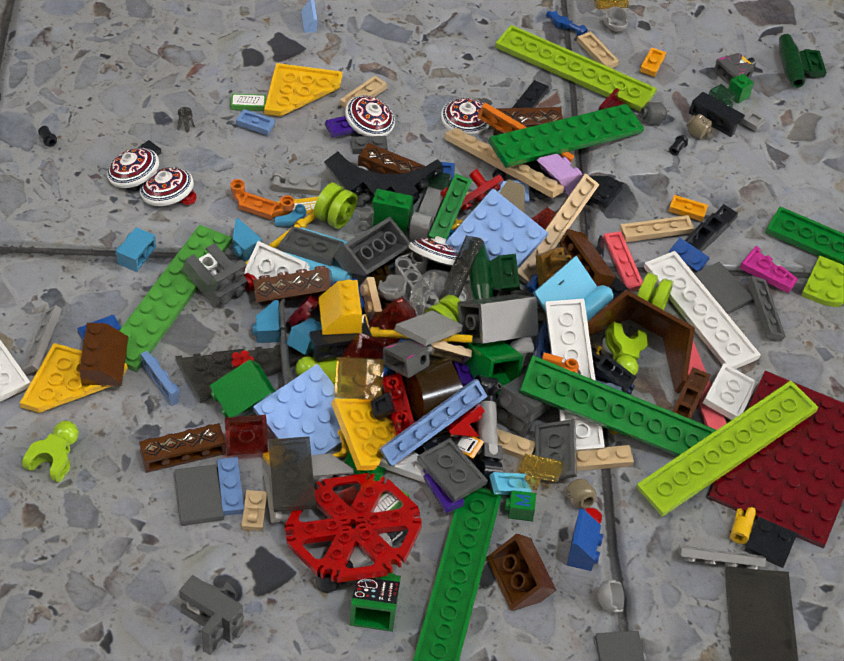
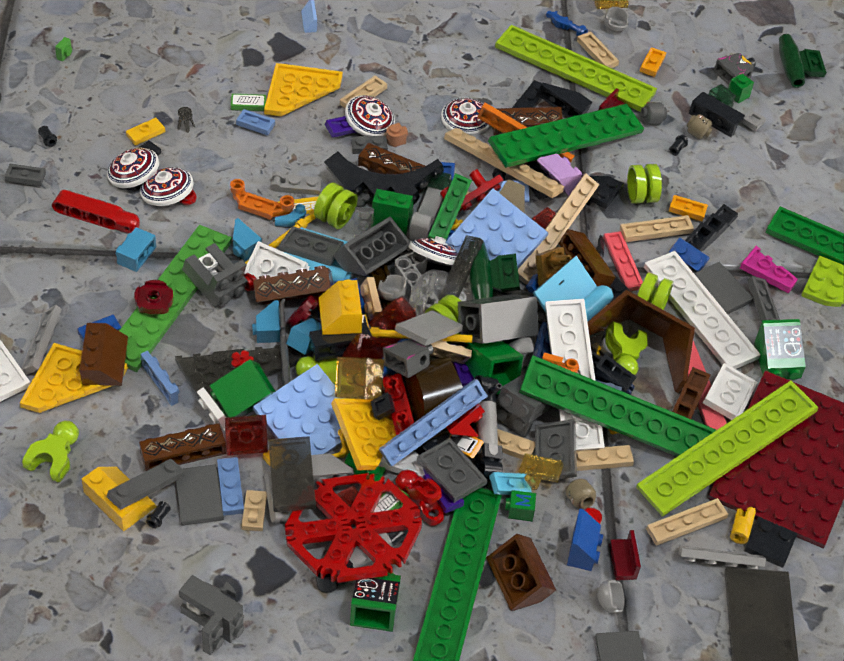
(25, 174): none -> dark grey plate
(63, 49): none -> bright green plate
(95, 211): none -> red piece
(96, 487): none -> yellow slope
(145, 131): none -> yellow plate
(145, 484): none -> dark grey plate
(154, 306): none -> dark red plate
(155, 518): none -> black pin
(208, 403): none -> white plate
(396, 135): none -> nougat plate
(423, 494): none -> red piece
(571, 102): none -> black slope
(625, 557): none -> dark red panel
(644, 183): none -> lime wheel
(687, 521): none -> tan plate
(781, 348): none -> slope

